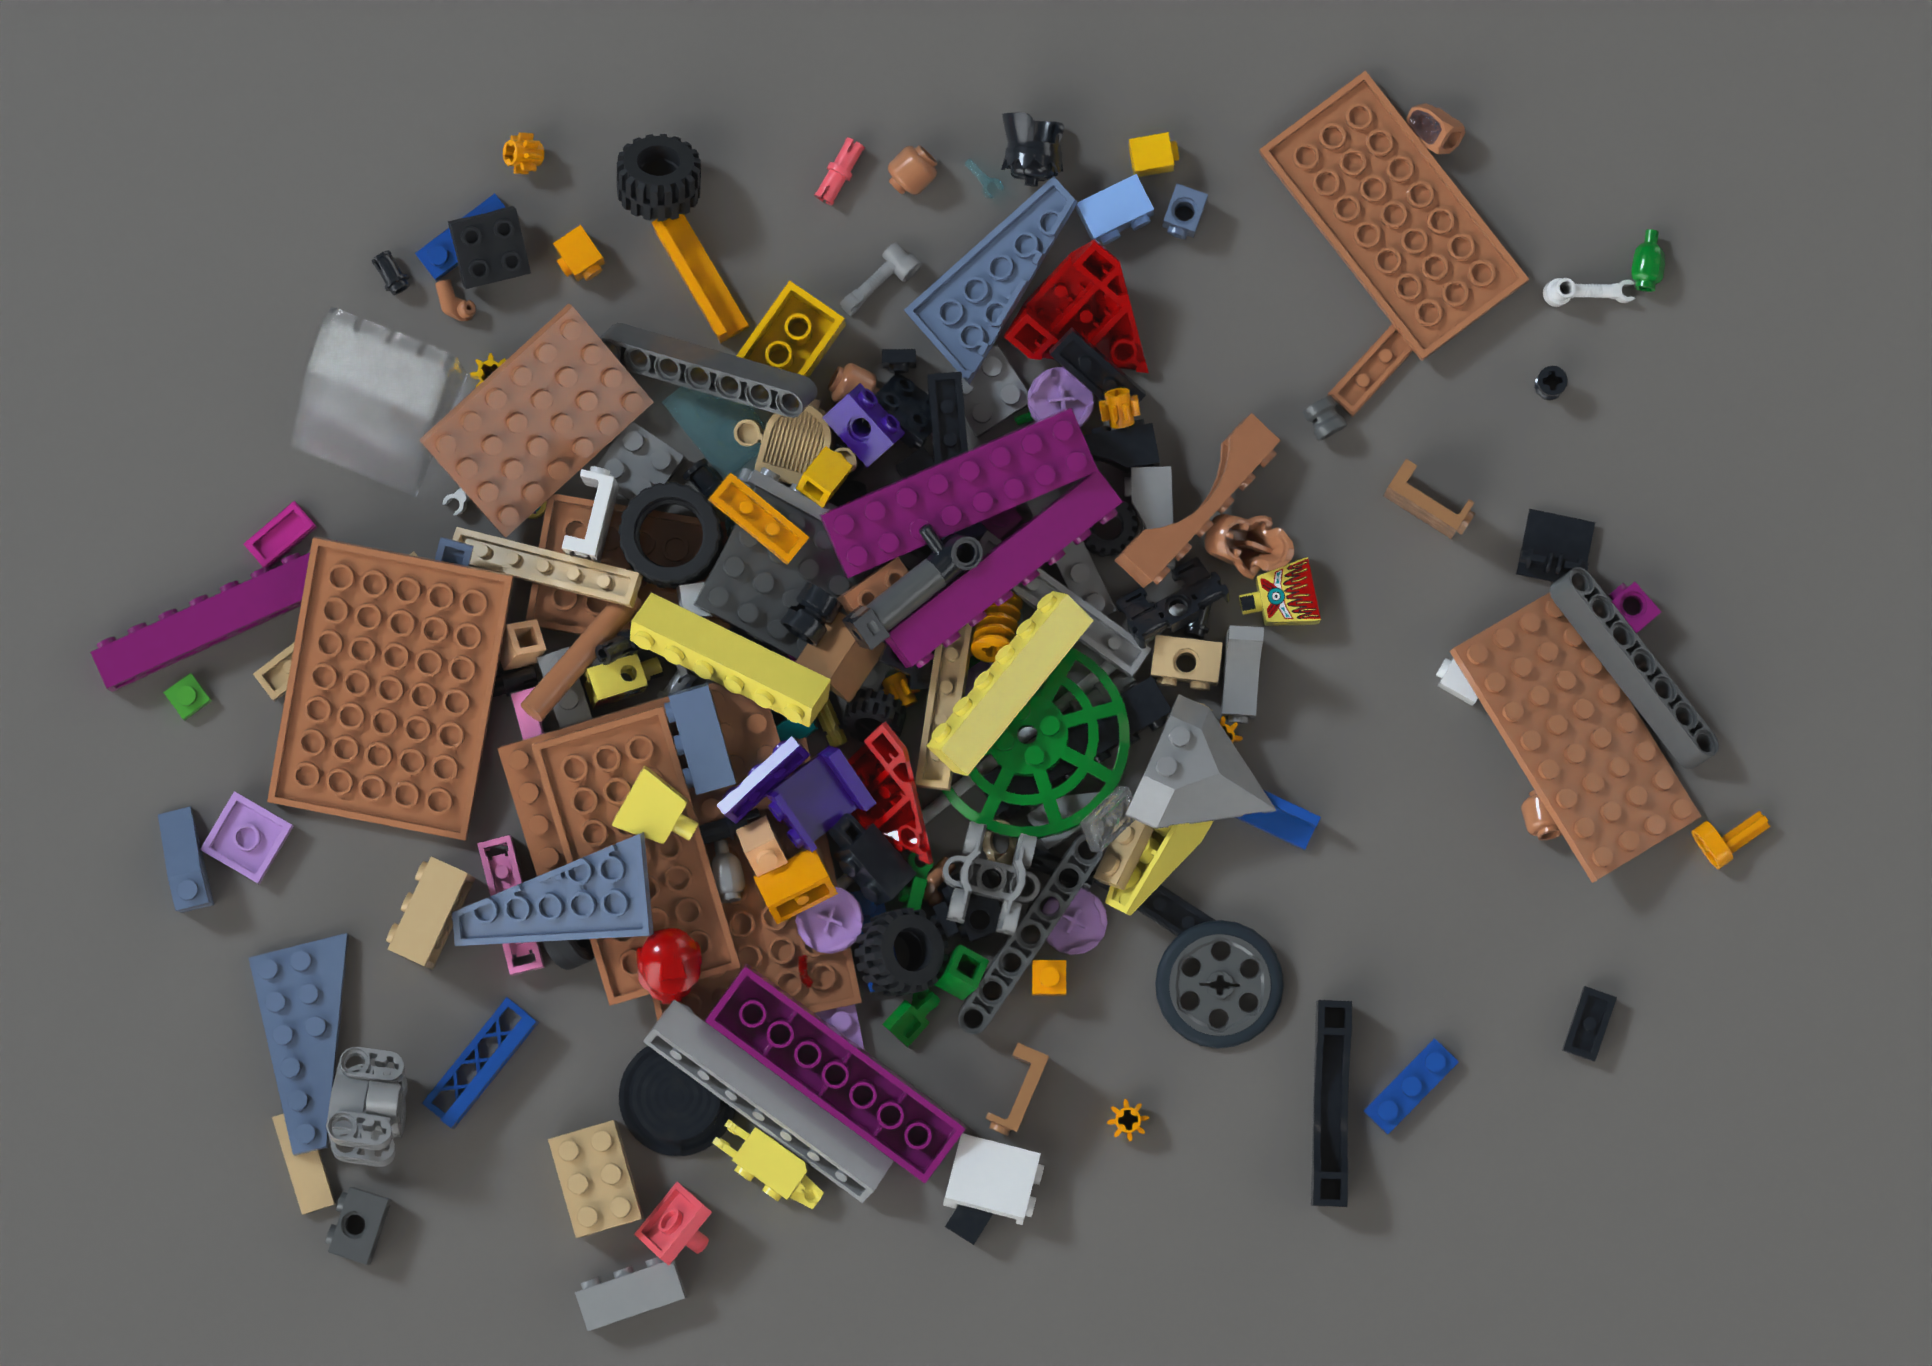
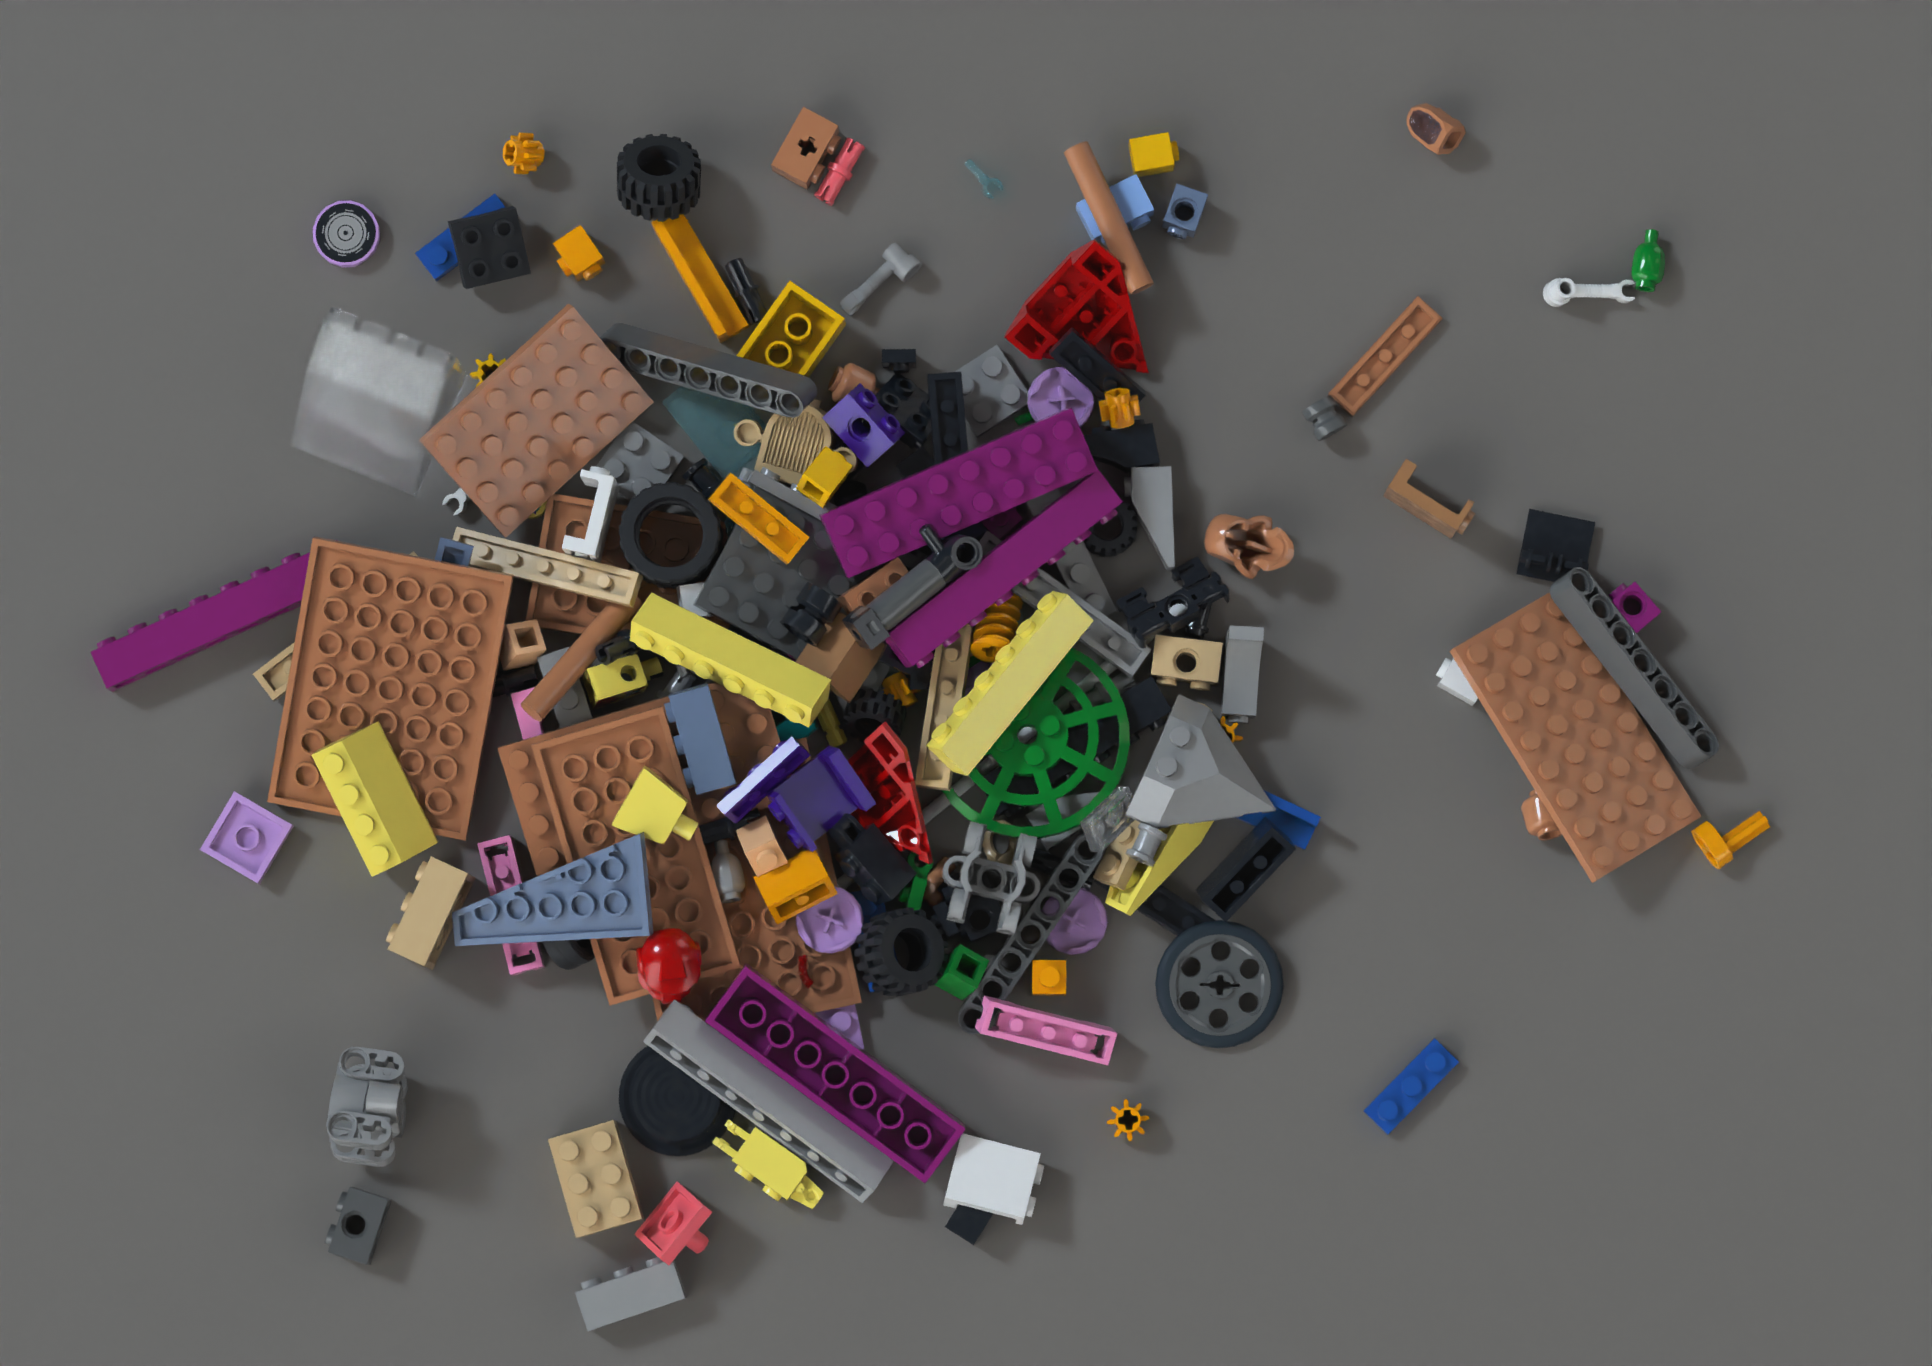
(184, 861): sand blue slope -> none
(187, 696): bright green plate -> none
(280, 535): dark pink tile -> none
(301, 1019): sand blue wing -> none
(306, 1173): tan tile -> none
(346, 233): none -> tile
(374, 798): none -> light yellow slope
(391, 273): black pin -> none
(452, 305): nougat arm -> none
(490, 1069): blue fence -> none
(746, 290): none -> black axle
(806, 129): none -> nougat brick
(909, 1019): green plate -> none
(912, 170): nougat head -> none
(979, 293): sand blue wing -> none
(1032, 148): black hat -> none
(1037, 1064): medium nougat panel -> none
(1046, 1030): none -> bright pink piece
(1108, 216): none -> nougat piece
(1146, 844): none -> light grey bush
(1240, 454): nougat arch -> none
(1245, 869): none -> black brick
(1284, 596): torso -> none
(1330, 1103): black arch -> none
(1393, 215): nougat plate -> none
(1558, 375): black bush -> none
(1589, 1023): black plate -> none

